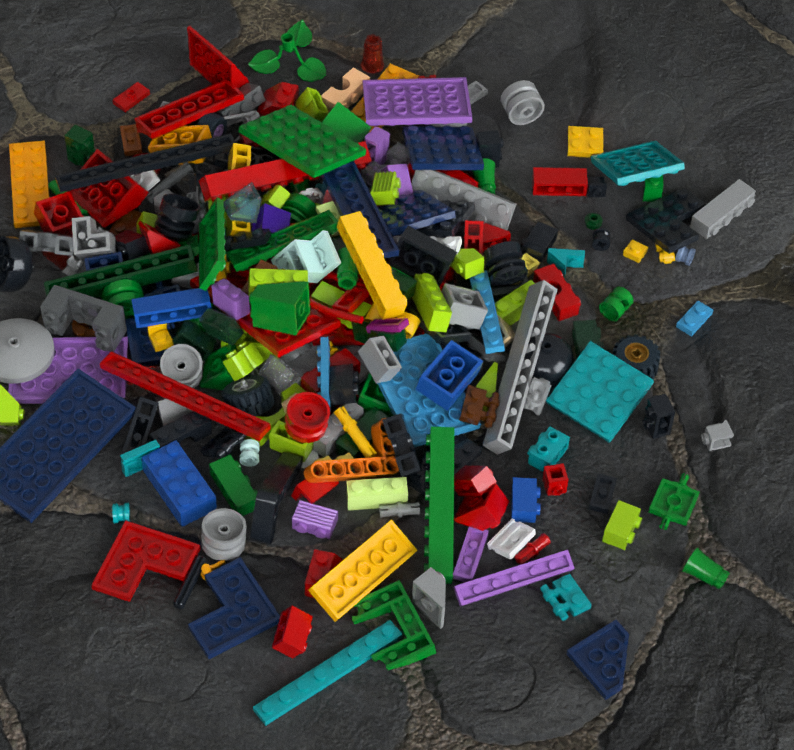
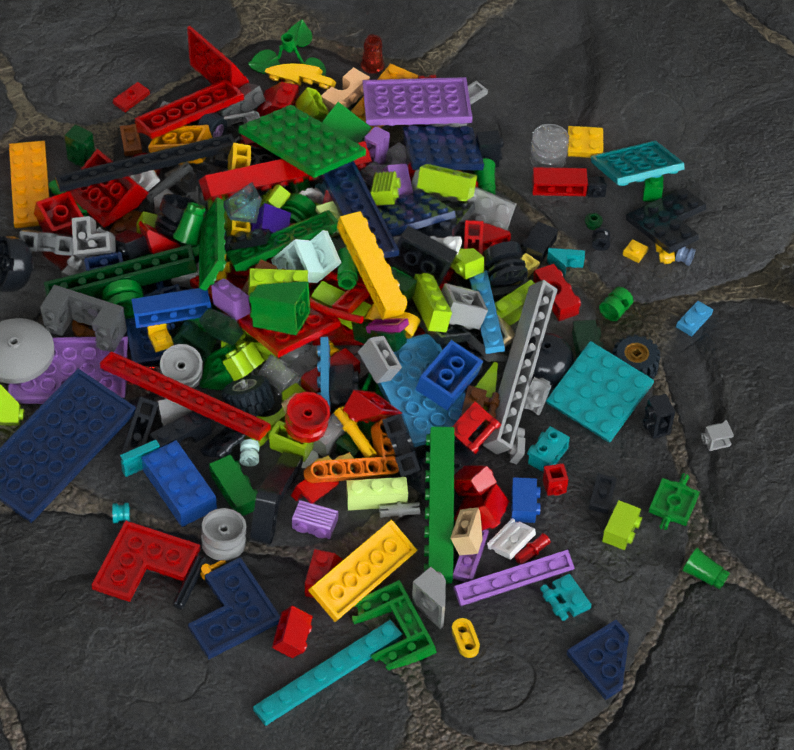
(190, 224): none -> green plant
(296, 72): none -> yellow slope
(368, 407): none -> red slope
(446, 182): none -> lime brick
(465, 639): none -> yellow plate
(467, 532): none -> tan slope
(470, 422): none -> red plate
(518, 447): none -> light grey plate
(522, 102): light grey wheel -> none
(549, 146): none -> clear wheel
(723, 209): light grey brick -> none

